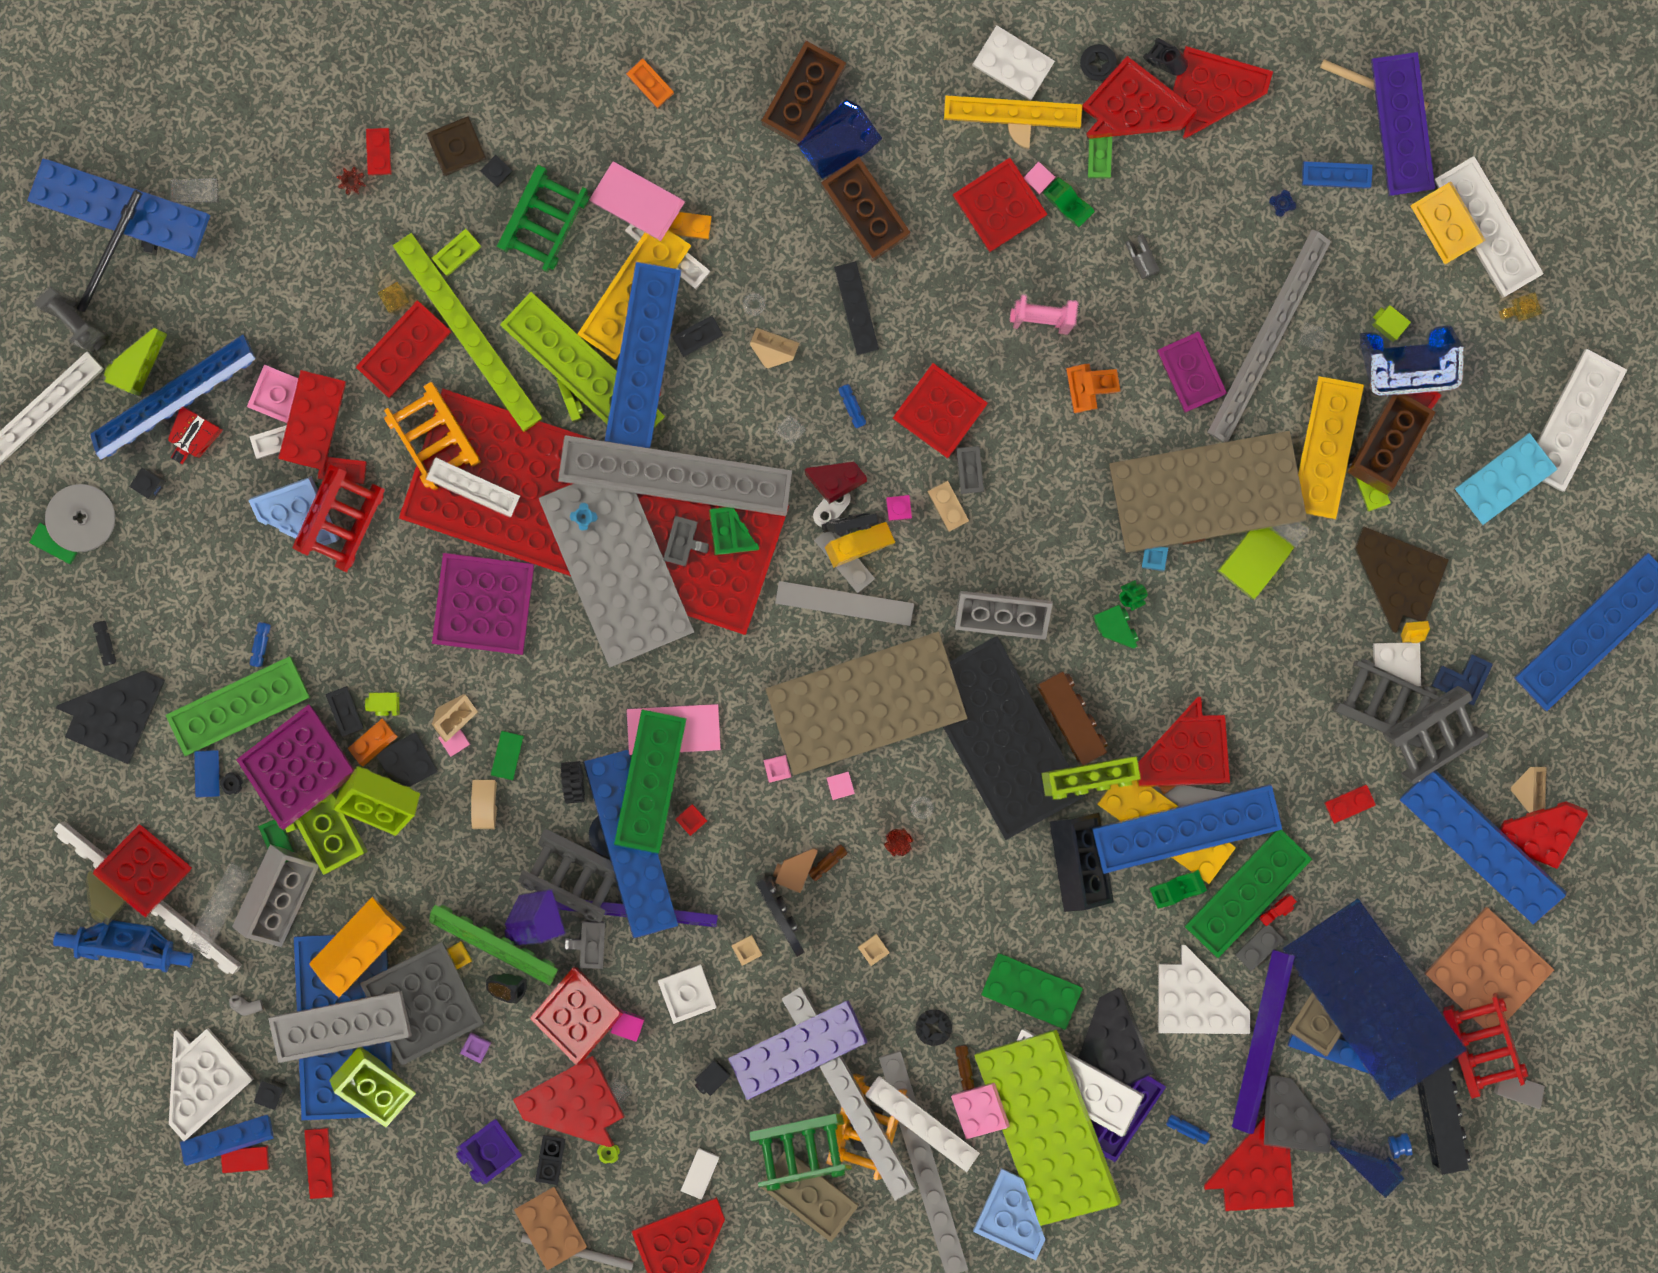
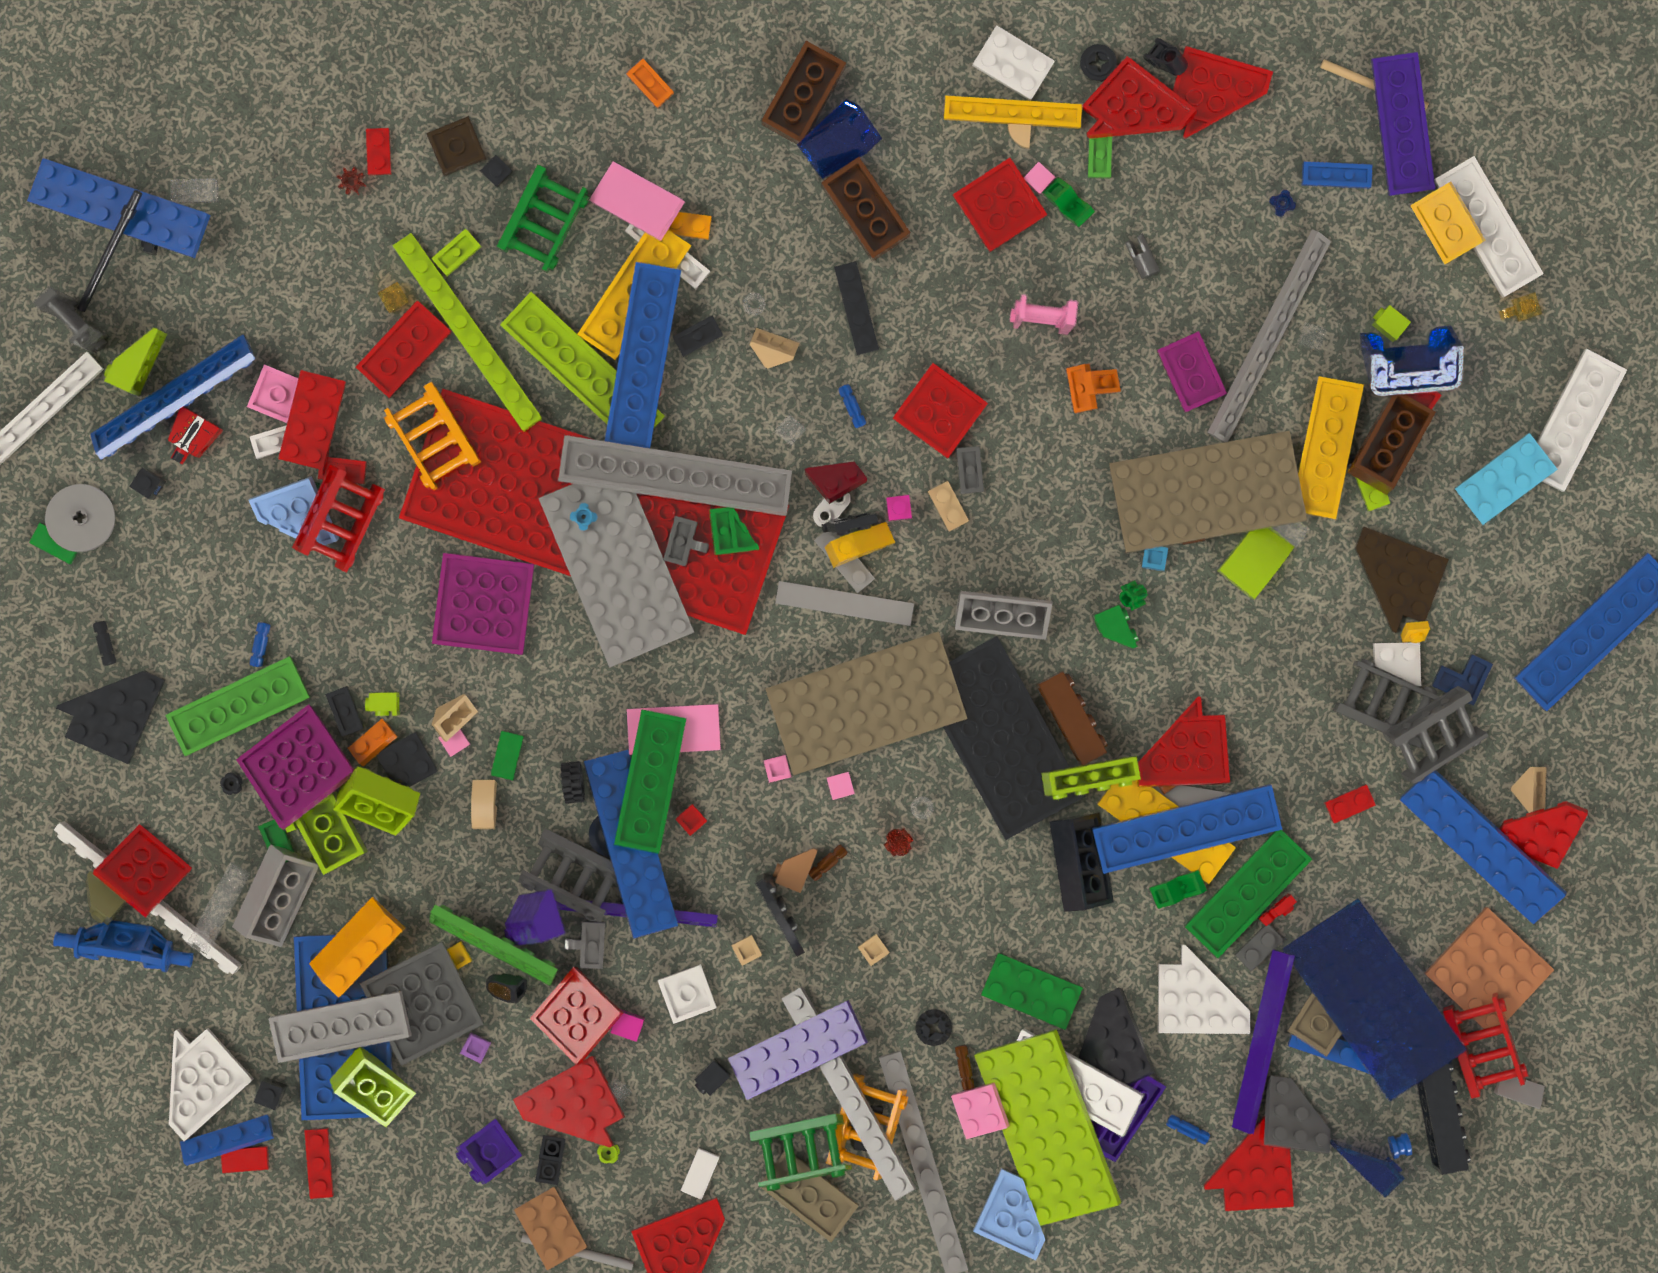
(207, 773): blue tile -> none
(244, 1007): light grey arm -> none
(472, 487): white plate -> none
(574, 408): lime plate -> none
(922, 1124): white plate -> none

